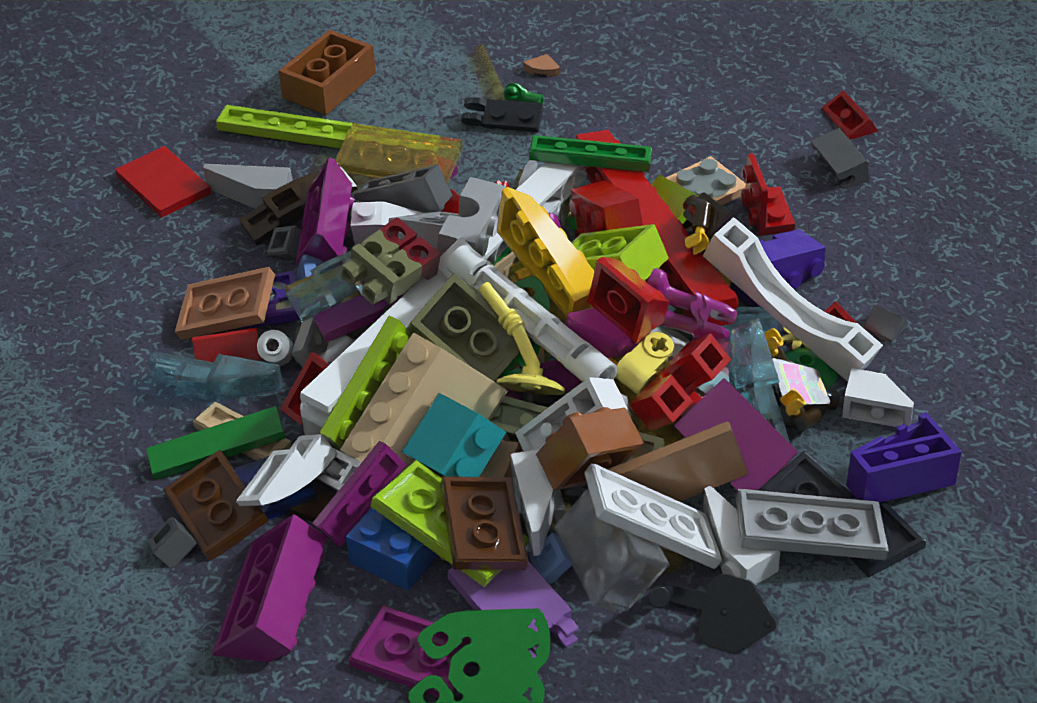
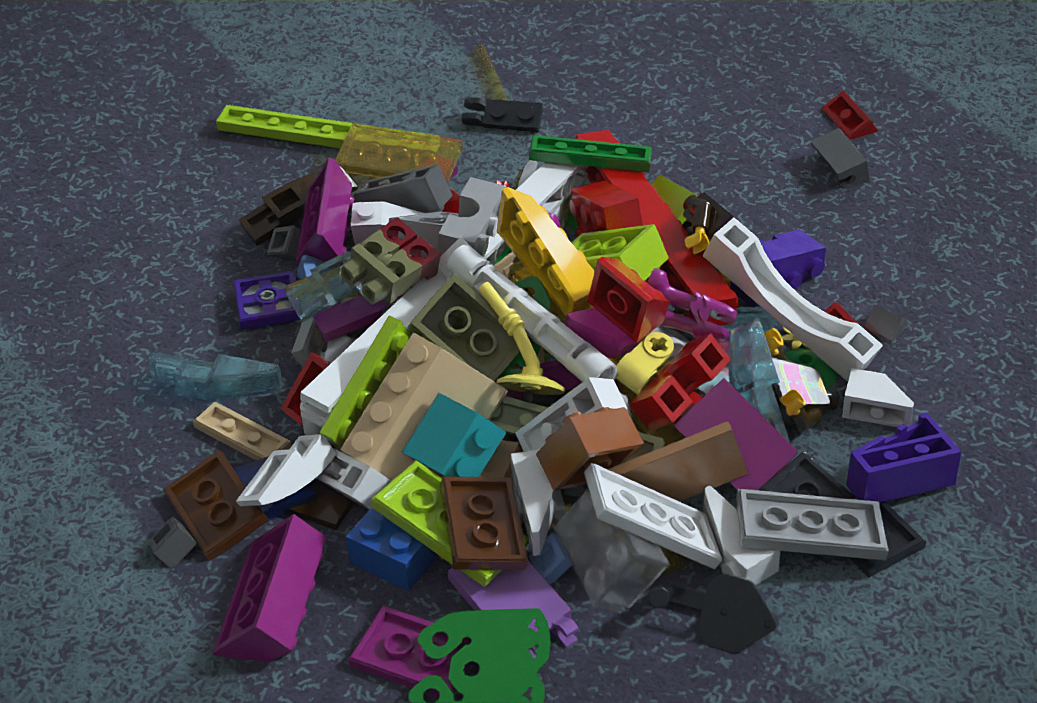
(163, 181): red tile -> none
(225, 303): nougat plate -> none
(229, 437): green tile -> none
(235, 343): red slope -> none
(244, 182): light grey slope -> none
(282, 354): white brick -> none
(327, 72): dark orange brick -> none
(355, 496): magenta tile -> none
(516, 92): green arm -> none
(542, 65): nougat tile -> none
(711, 178): light grey piece -> none
(766, 204): red bracket -> none

